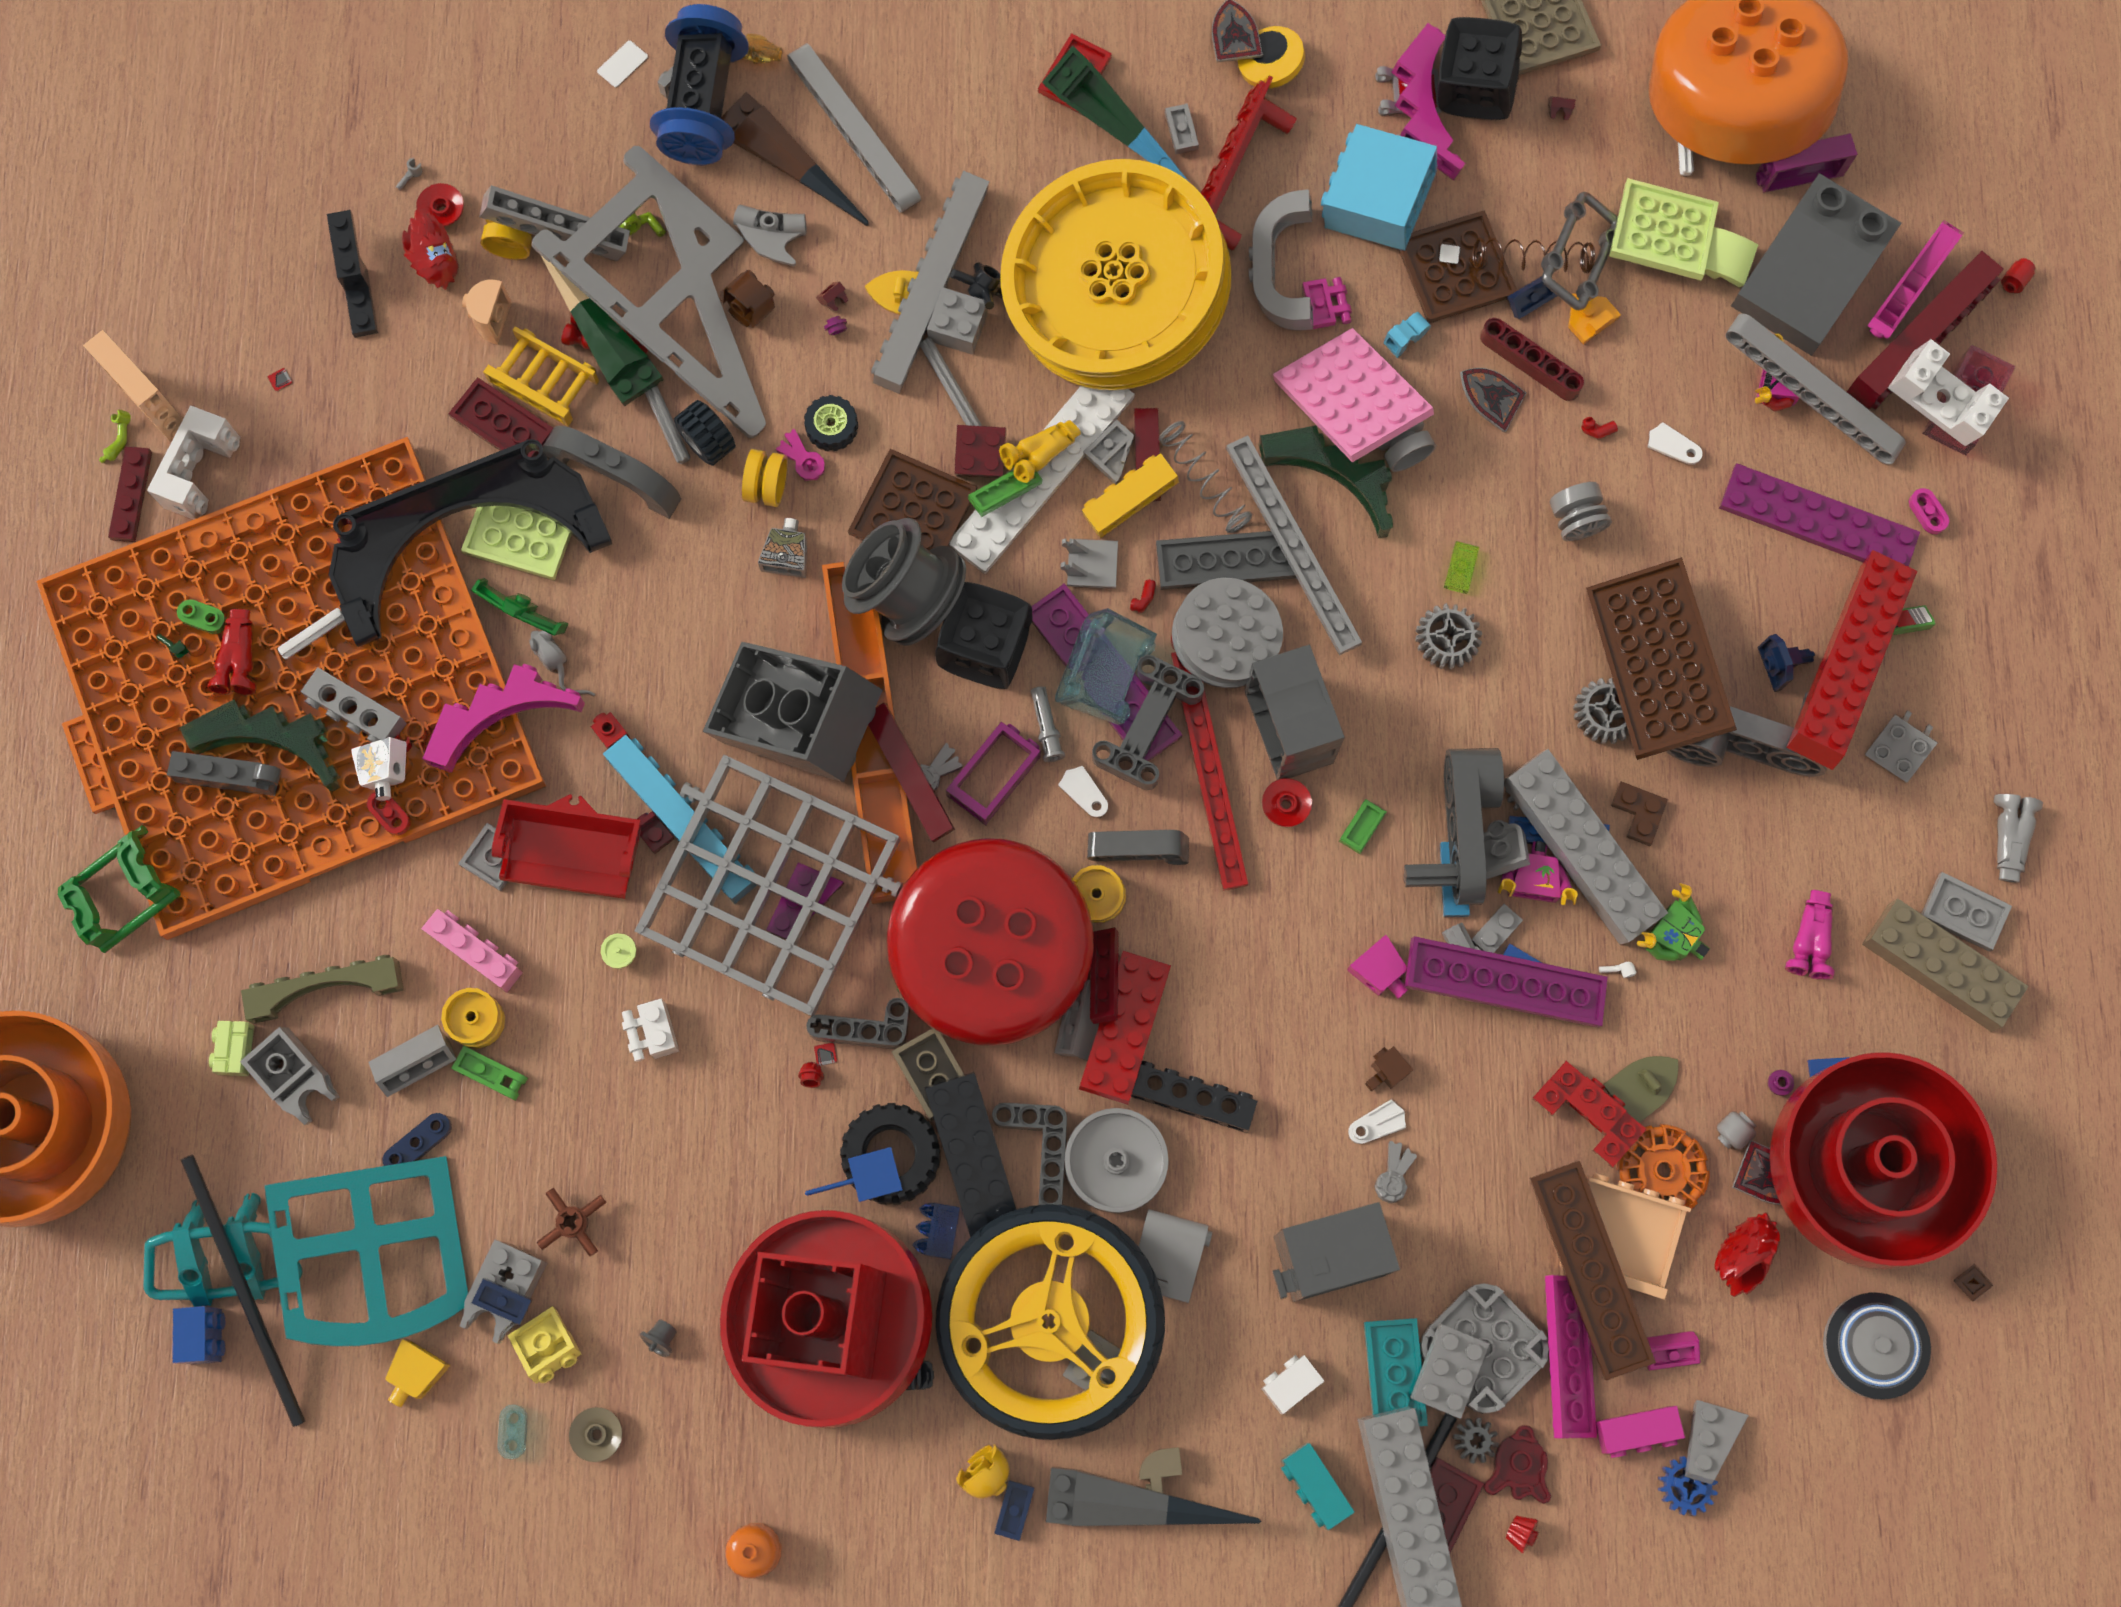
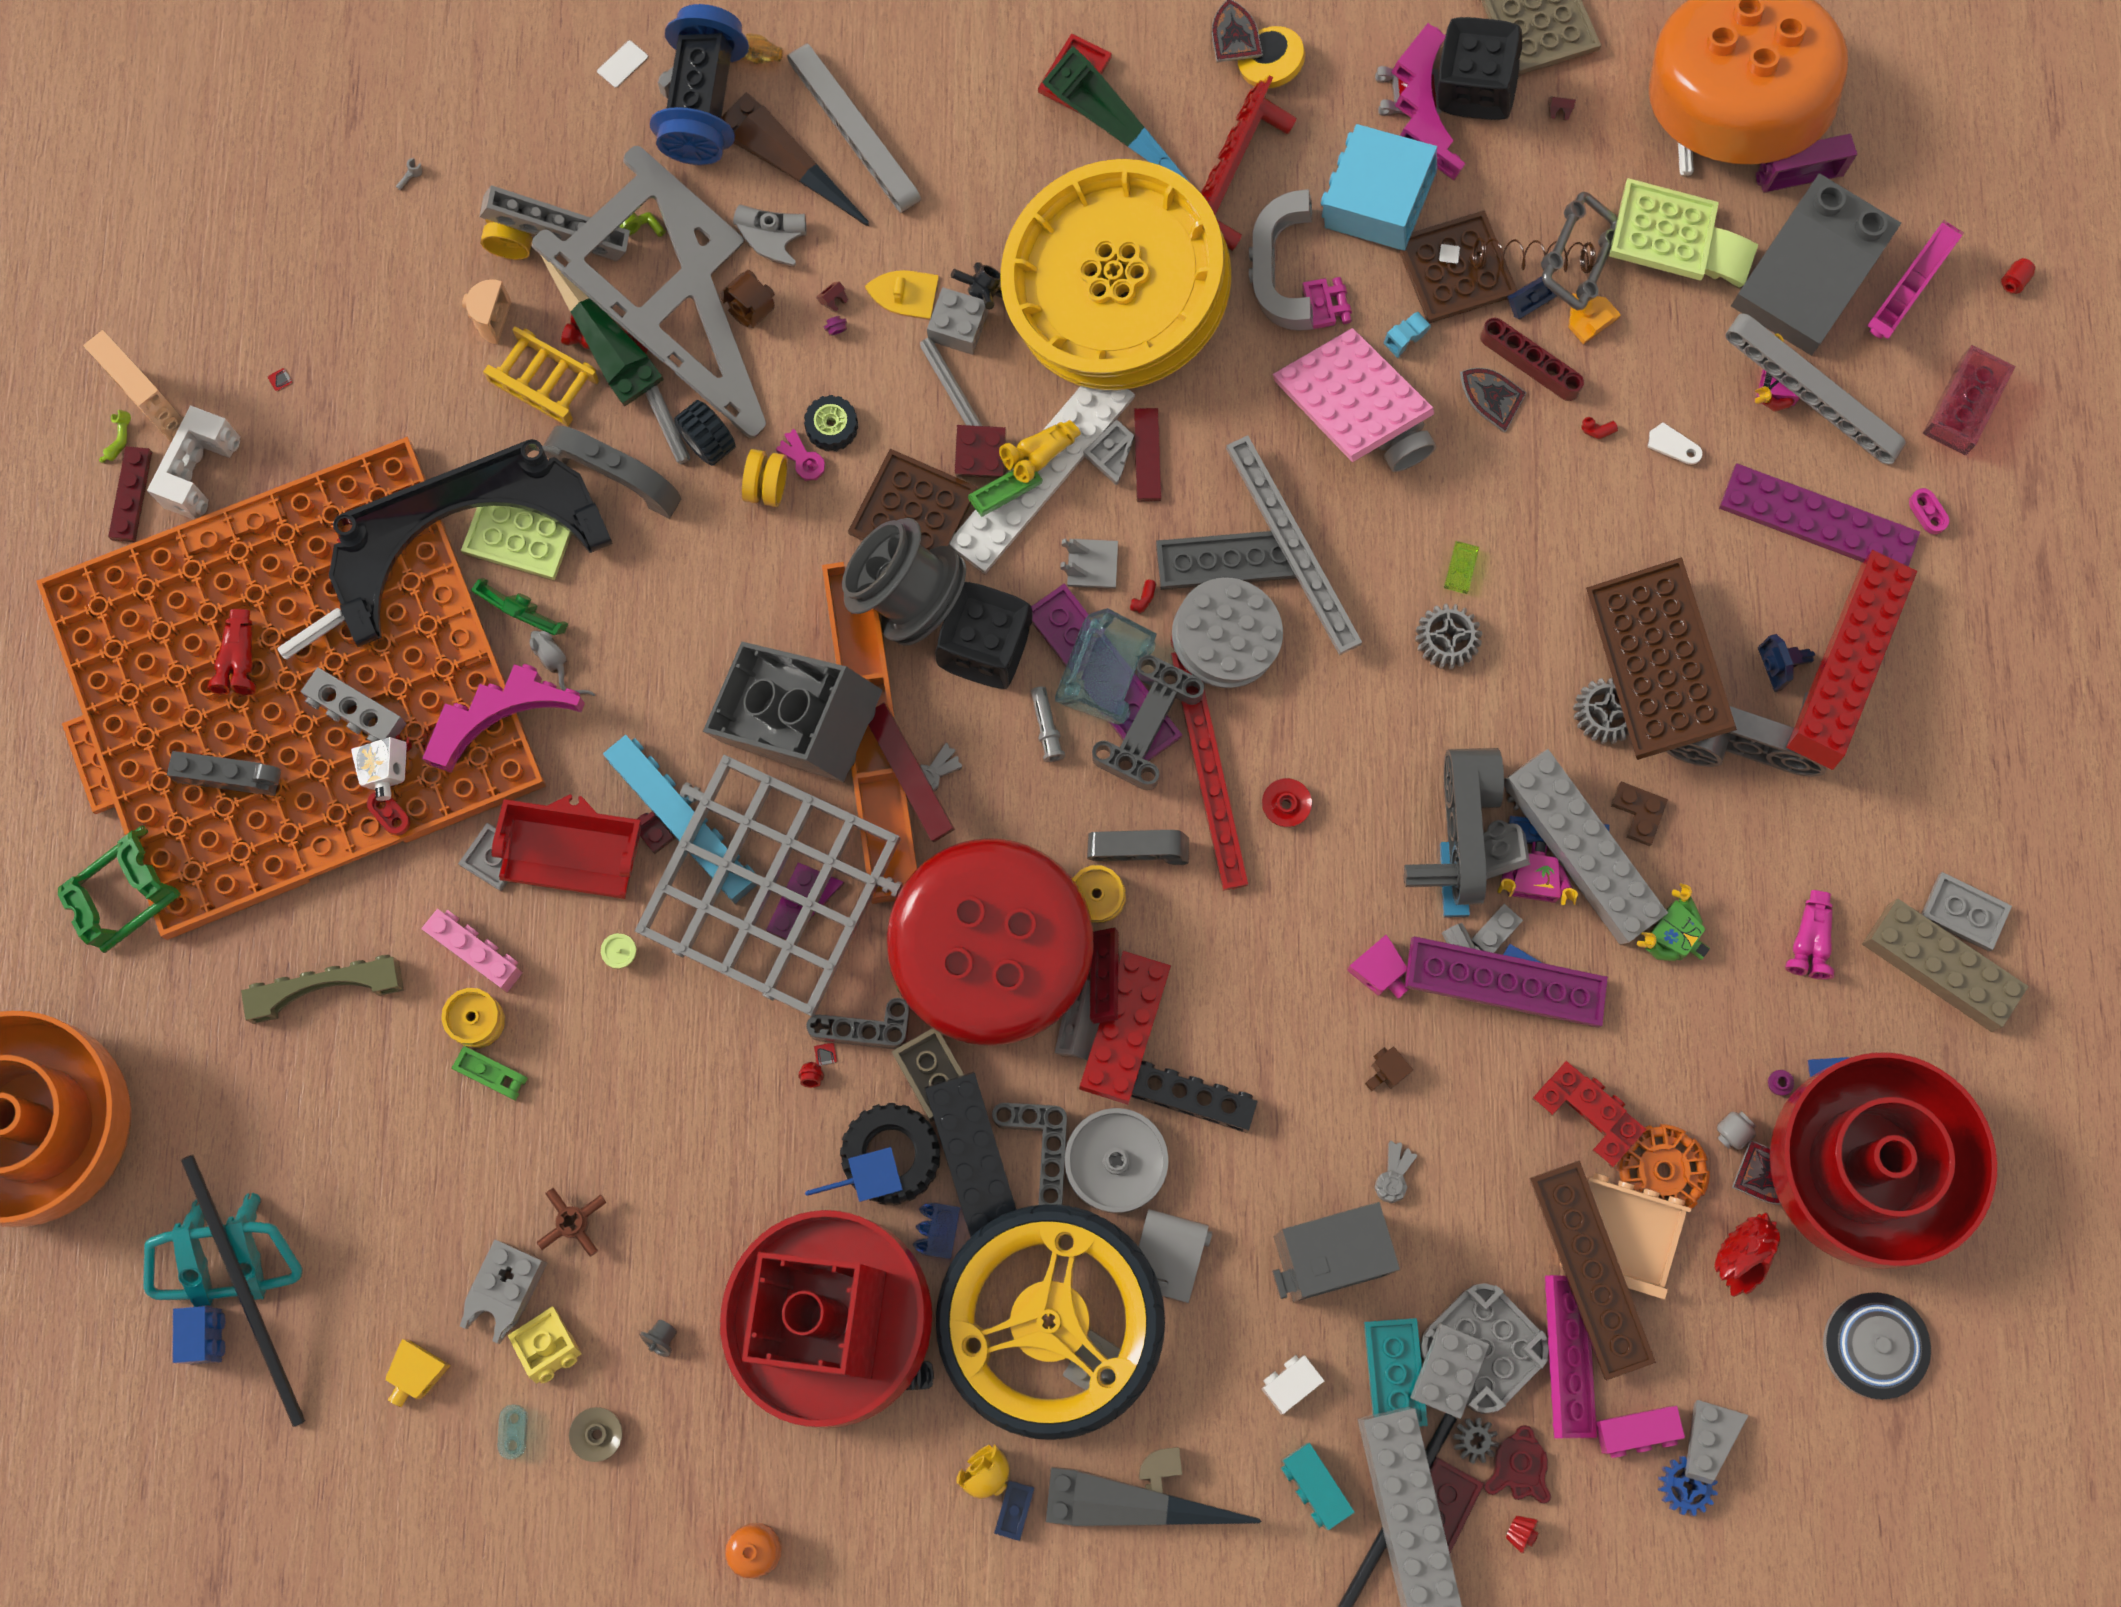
(177, 649): dark green hand -> none
(200, 615): bright green plate -> none
(232, 1044): yellowish green brick -> none
(235, 725): clear green arch -> none
(296, 1079): light grey brick -> none
(352, 273): black bracket -> none
(366, 1240): teal window -> none
(412, 1060): light grey brick -> none
(428, 1139): dark blue plate -> none
(430, 250): red head -> none
(439, 196): red dish -> none
(498, 418): dark red plate -> none
(501, 1301): dark blue plate -> none
(602, 722): red brick -> none
(657, 1030): white brick -> none
(785, 551): torso -> none
(932, 276): light grey brick -> none
(971, 805): magenta window -> none
(1083, 791): white piece -> none
(1130, 495): yellow brick -> none
(1181, 128): light grey plate -> none
(1232, 521): light grey piece -> none
(1294, 712): dark grey tile -> none
(1307, 449): clear green arch -> none
(1362, 826): bright green tile -> none
(1379, 1123): white piece -> none
(1580, 511): light grey wheel -> none
(1627, 969): white hand -> none
(1644, 1085): olive shield -> none
(1674, 1350): dark pink slope -> none
(1901, 747): light grey plate -> none
(1914, 620): slope -> none
(1933, 323): dark red brick -> none
(1965, 413): white plate -> none
(1973, 1282): reddish brown tile -> none
(2014, 833): light grey piece -> none

